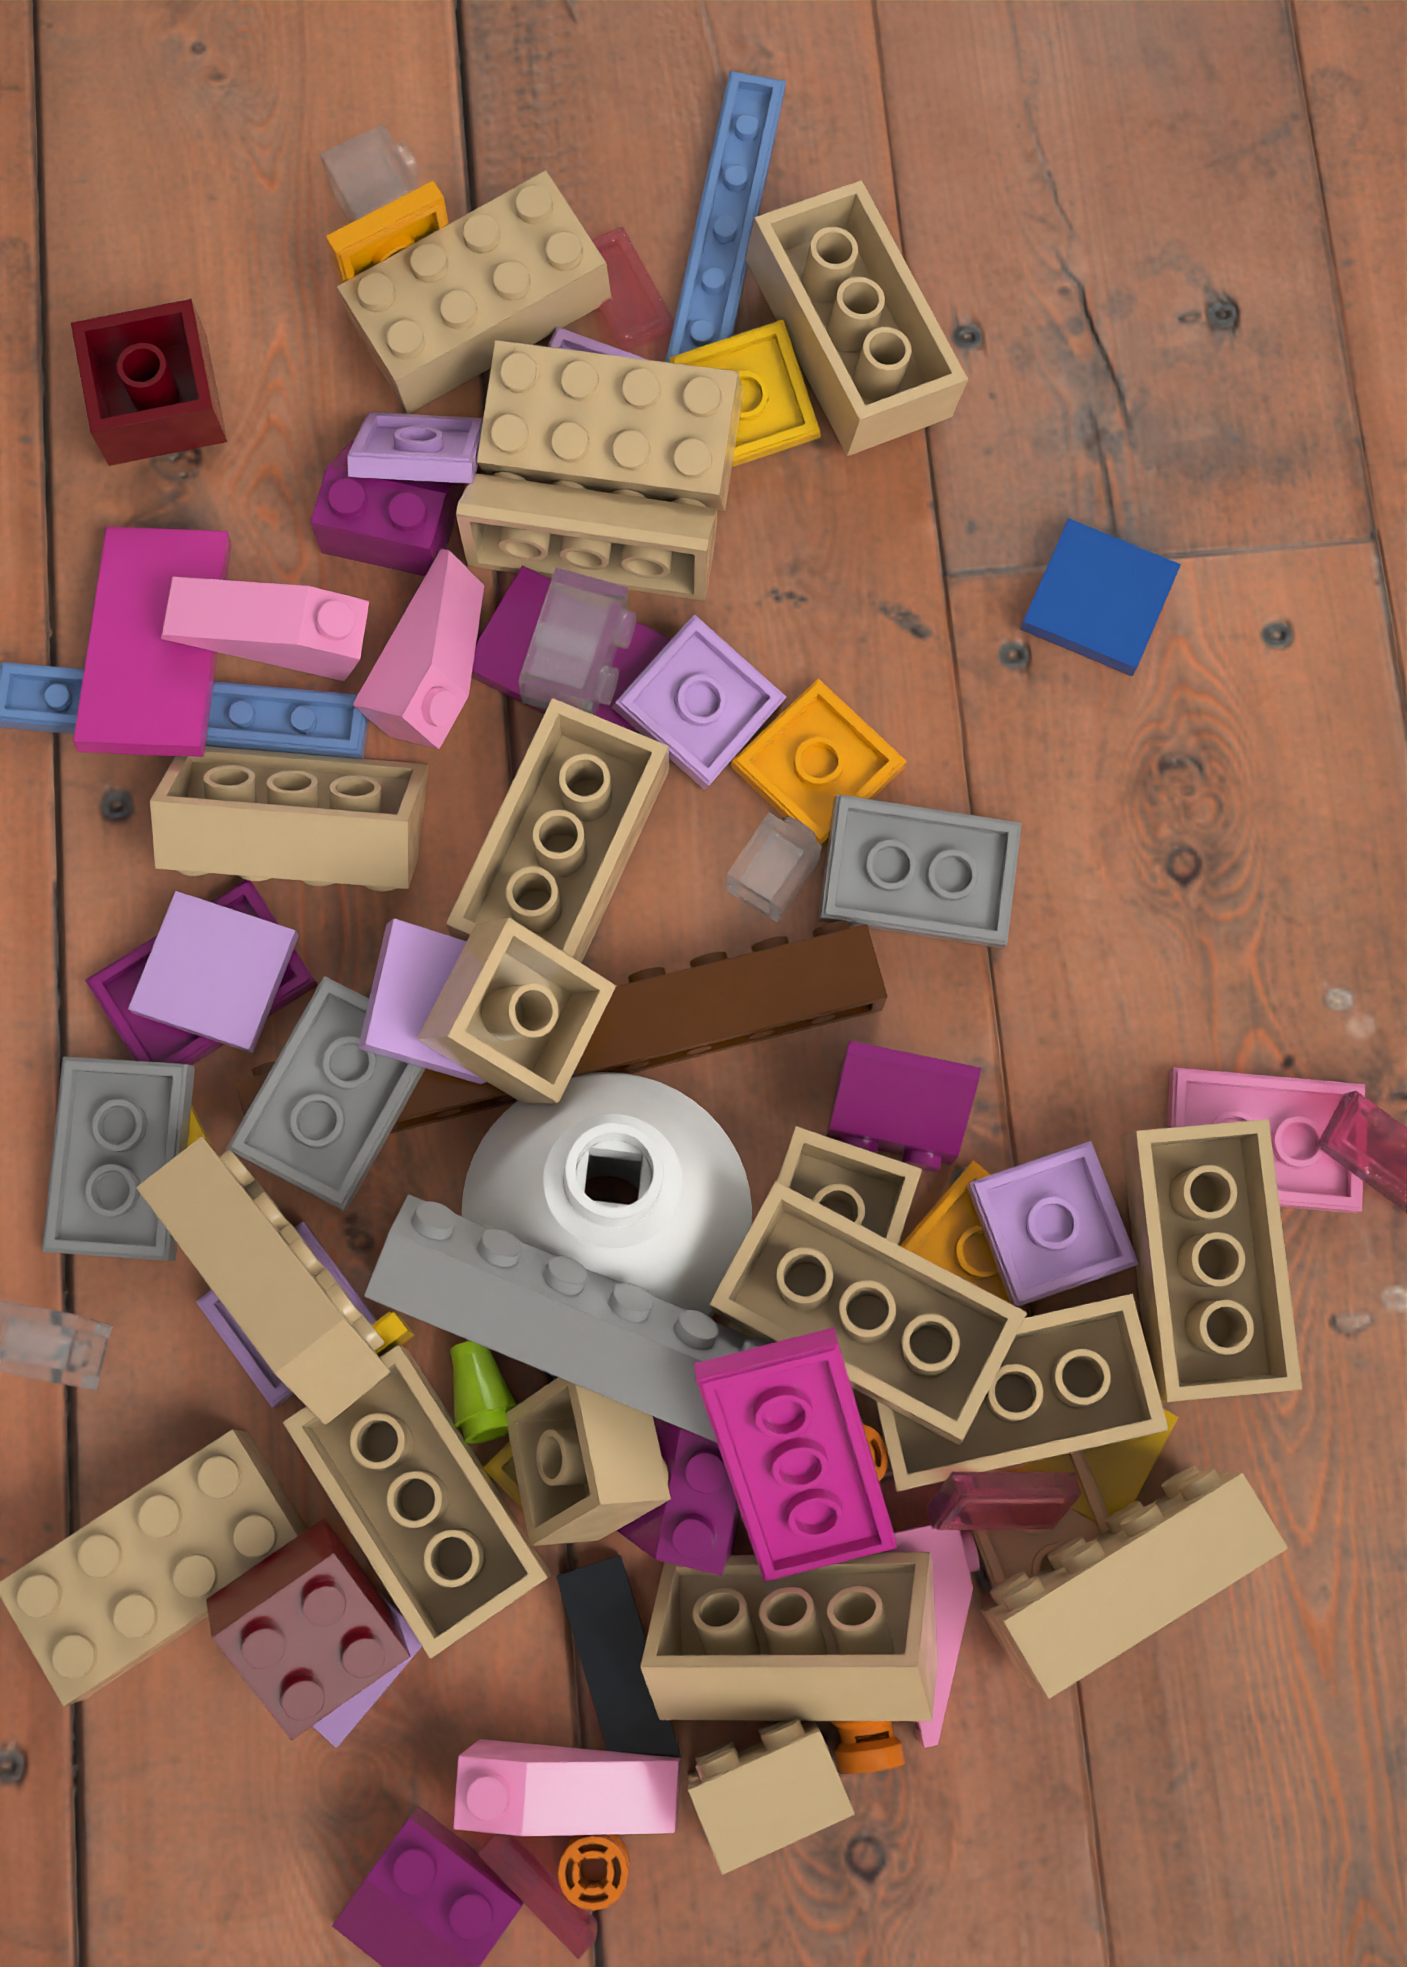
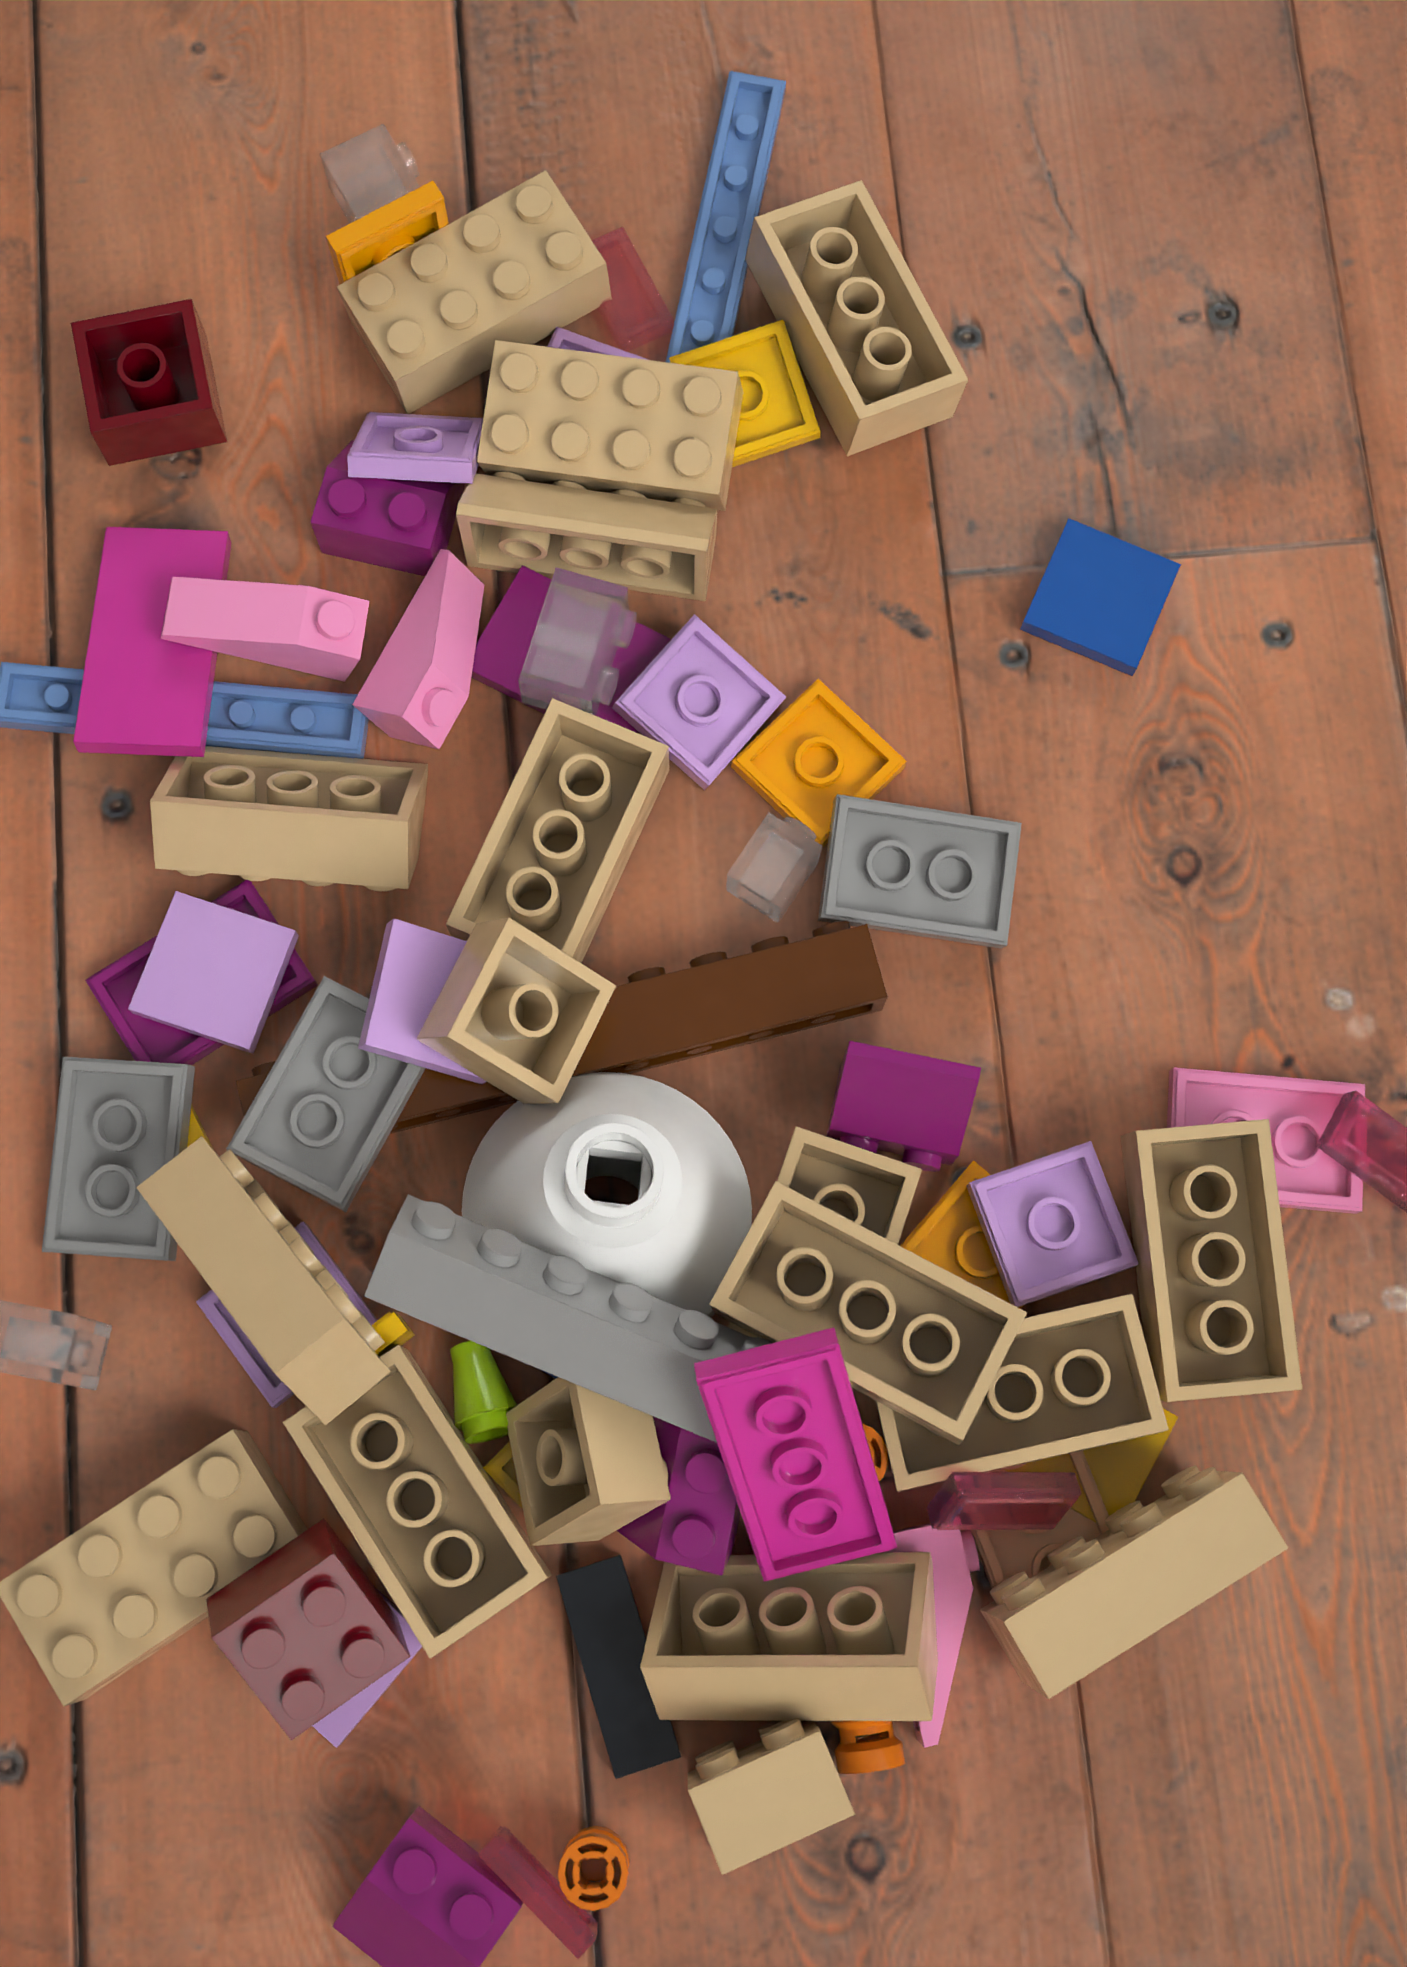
(564, 1791): bright pink slope -> none

